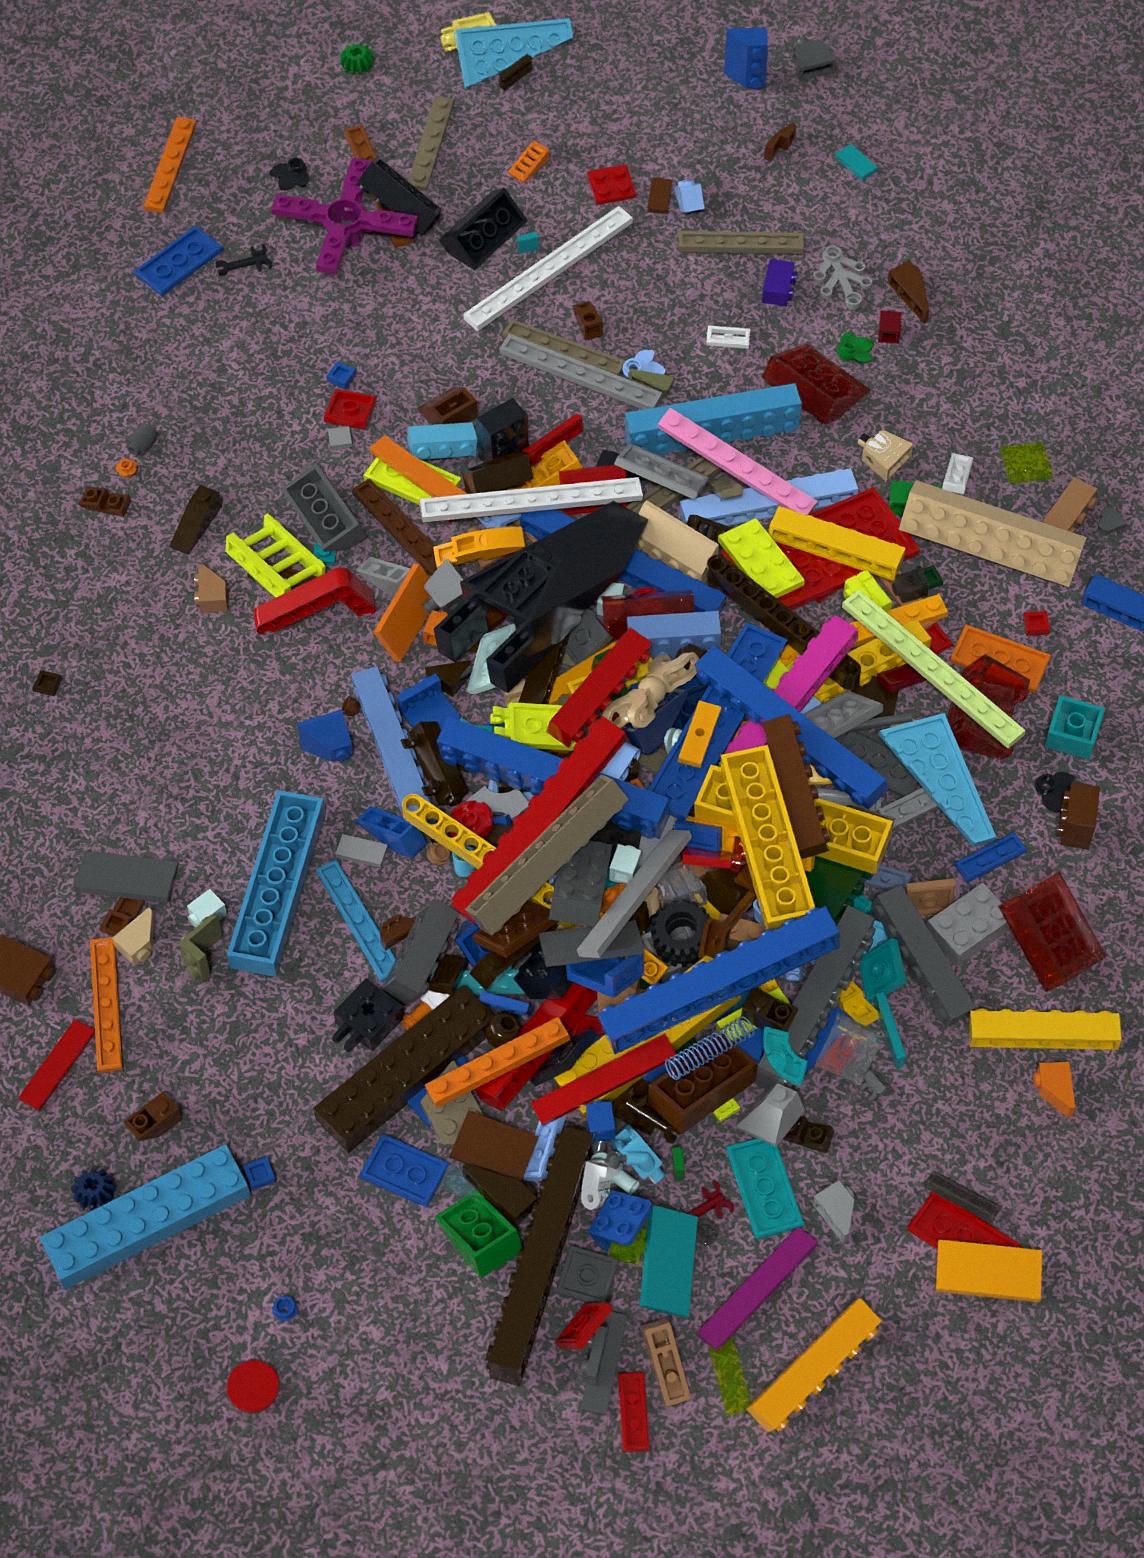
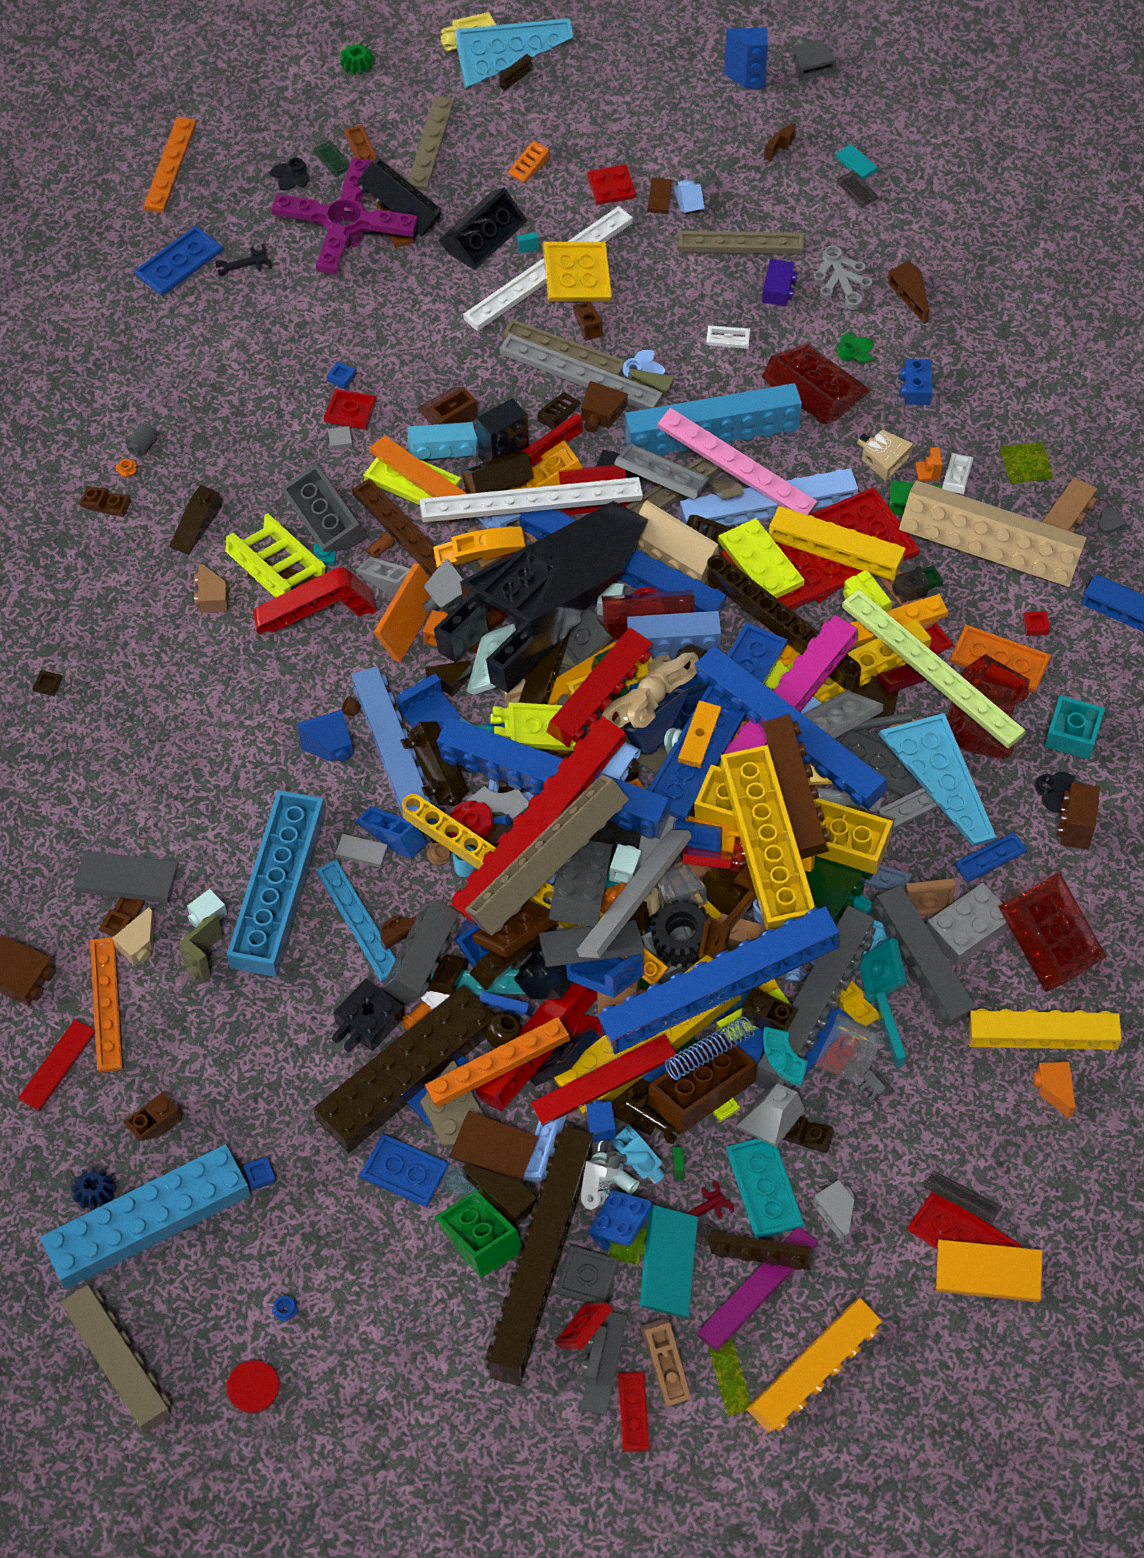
(116, 1359): none -> dark tan brick
(332, 158): none -> clear green tile
(379, 546): none -> dark orange pin
(552, 422): none -> dark brown slope
(576, 271): none -> yellow plate
(602, 406): none -> reddish brown torso
(760, 1250): none -> dark brown plate
(857, 189): none -> clear smoke tile
(889, 327): dark red brick -> none
(917, 381): none -> blue brick
(930, 468): none -> orange bracket

